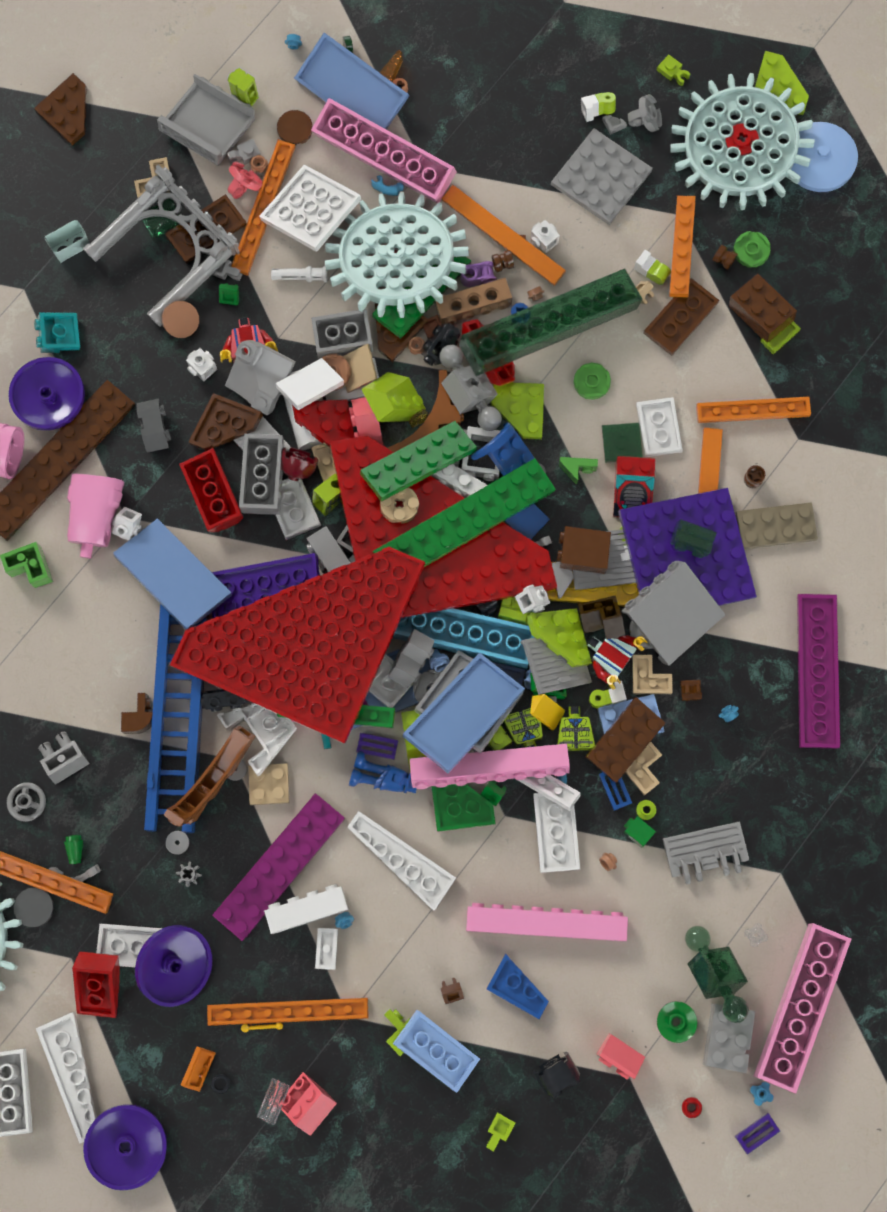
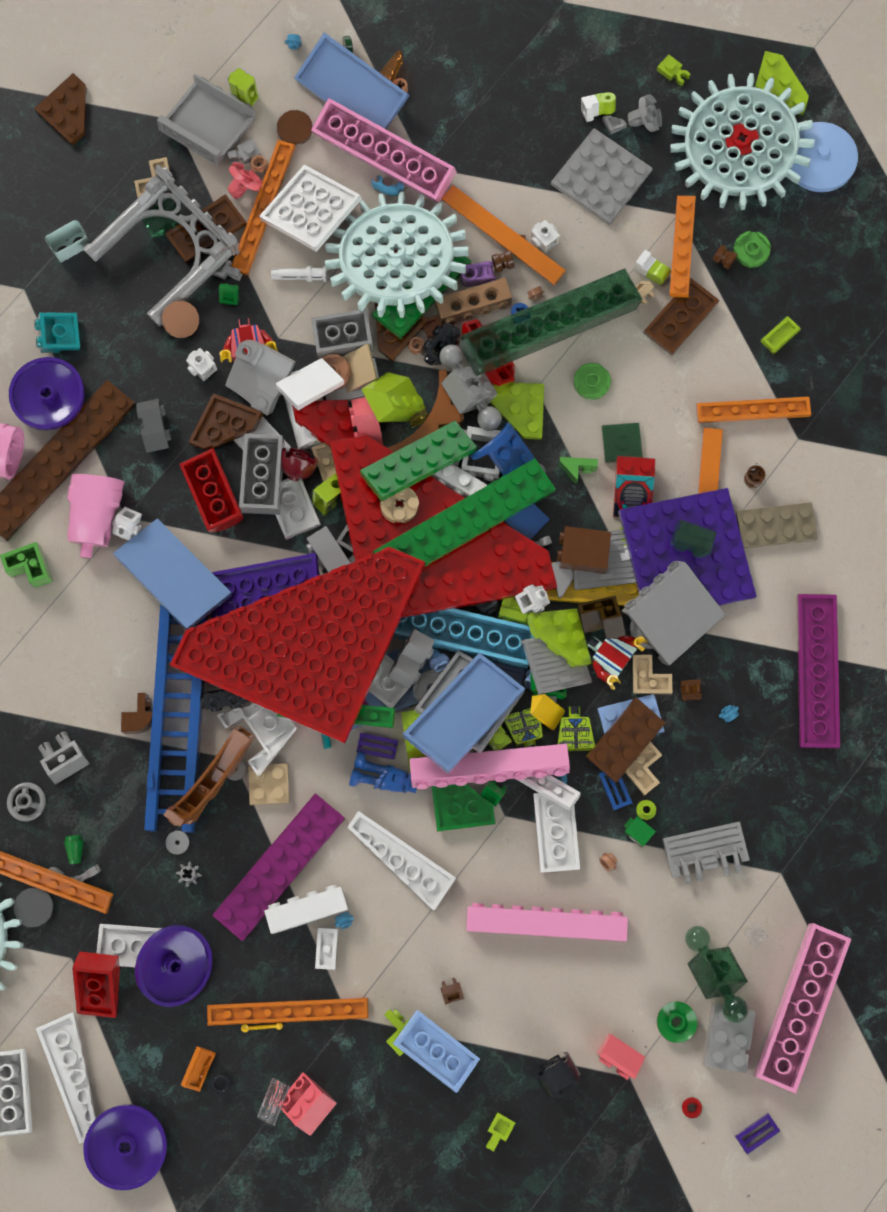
(517, 989): blue wing -> none
(608, 697): leg -> none
(659, 427): white tile -> none
(762, 308): reddish brown brick -> none
(764, 1087): dark azure plate -> none

